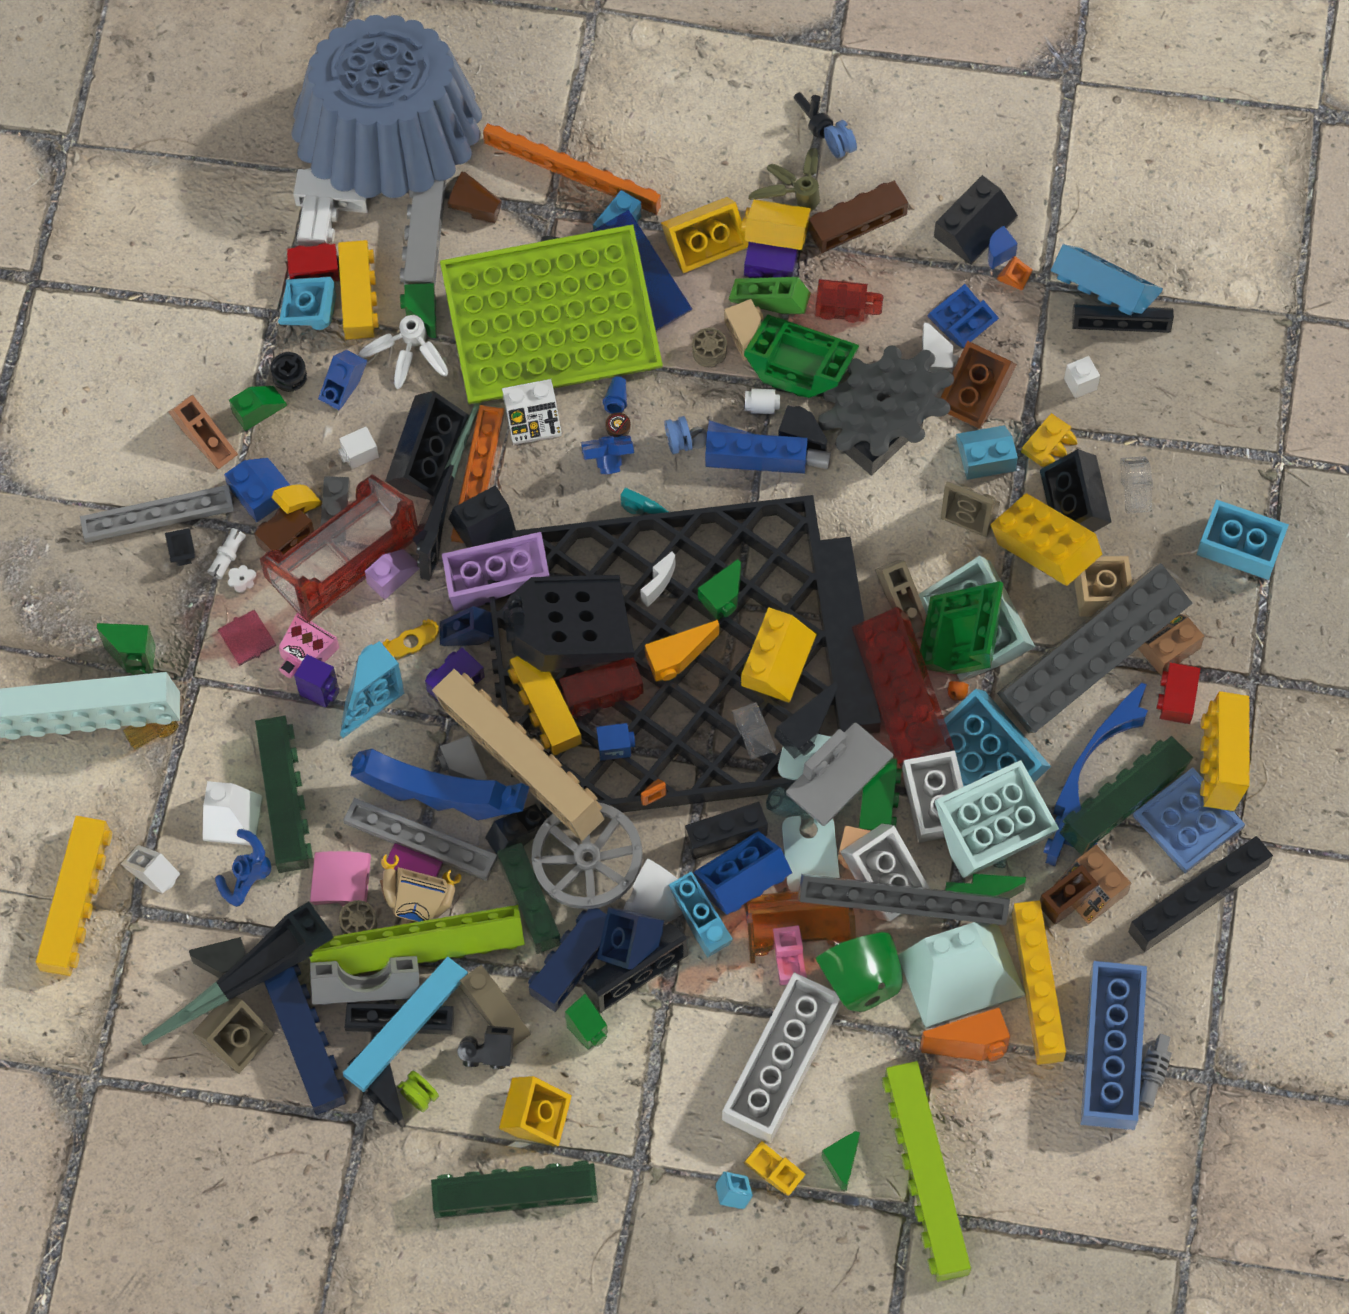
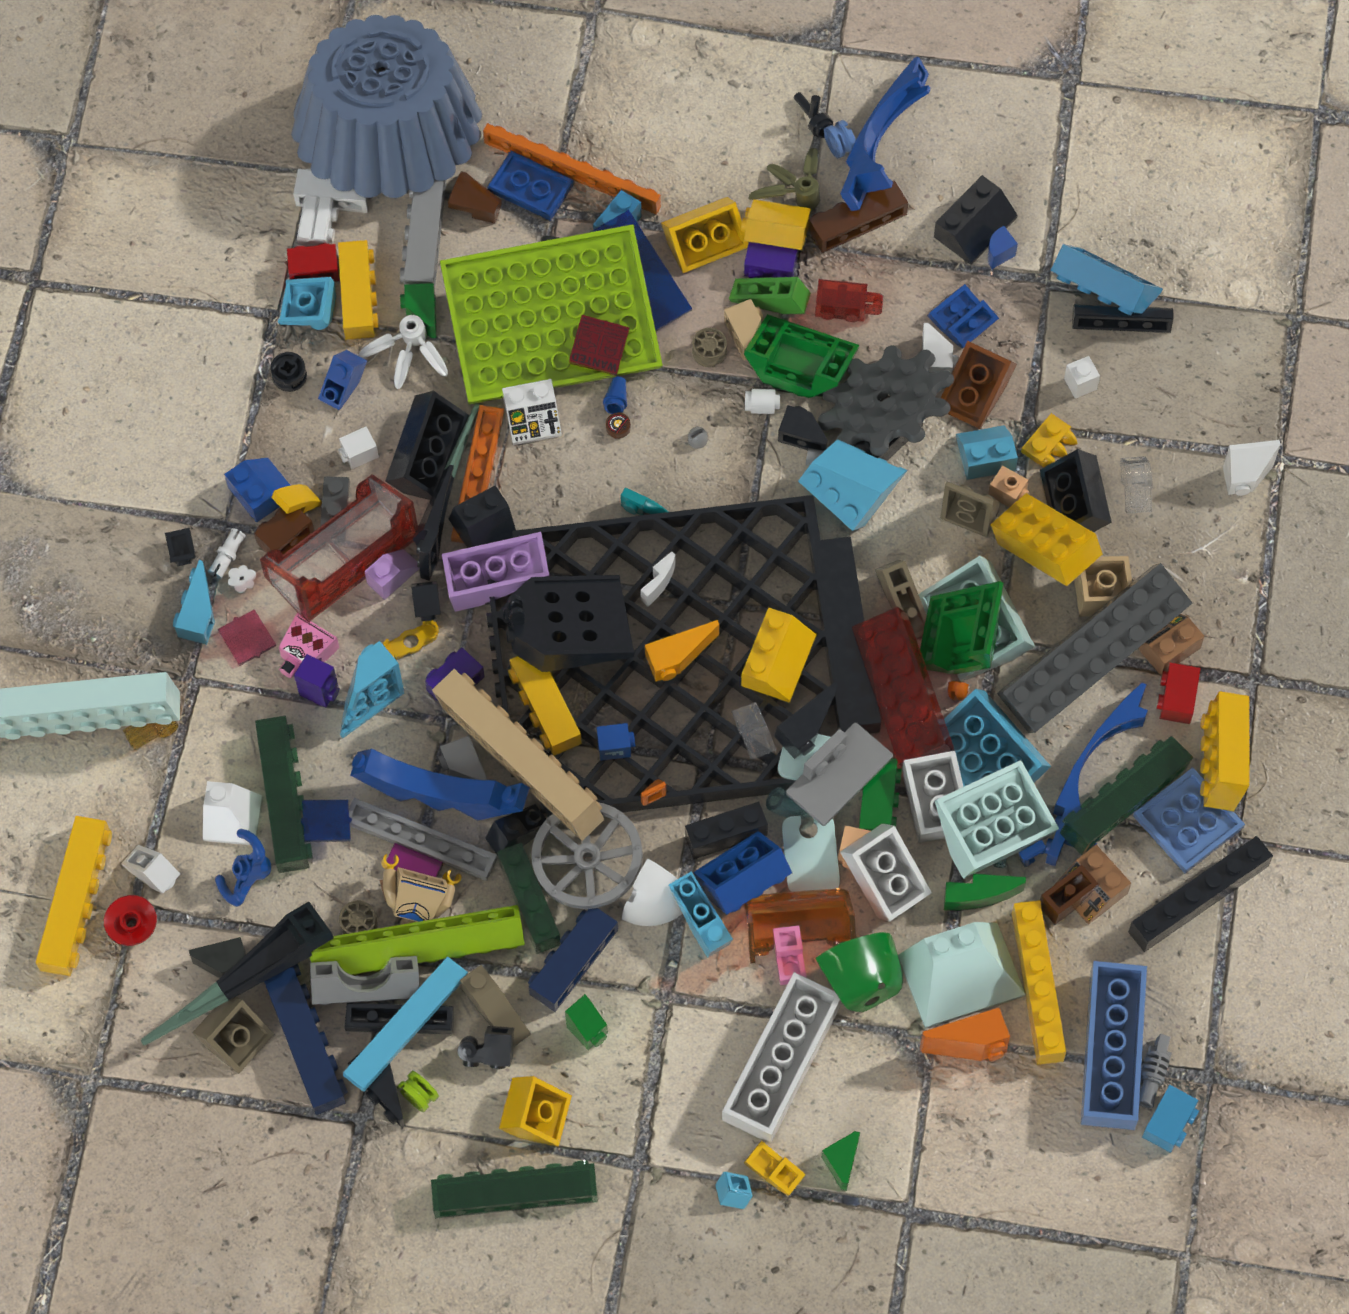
(127, 909): none -> red dish
(129, 645): green slope -> none
(156, 513): light grey plate -> none
(196, 615): none -> medium azure slope
(202, 431): nougat slope -> none
(256, 405): green slope -> none
(326, 821): none -> clear blue piece
(340, 877): bright pink slope -> none
(426, 600): none -> black slope
(467, 628): dark blue slope -> none
(530, 185): none -> blue tile
(599, 345): none -> dark red tile
(602, 686): clear red brick -> none
(608, 452): blue plant -> none
(614, 982): black slope -> none
(628, 937): dark blue slope -> none
(678, 435): medium blue wheel -> none
(722, 591): green slope -> none
(748, 451): blue wedge -> none
(851, 482): none -> medium azure wedge
(864, 172): none -> blue slope
(903, 899): dark grey plate -> none
(927, 1172): lime brick -> none
(1008, 486): none -> light nougat brick
(1015, 273): orange slope -> none
(1028, 854): none -> blue tile
(1170, 1119): none -> dark azure brick
(1242, 539): medium azure brick -> none
(1248, 465): none -> white slope

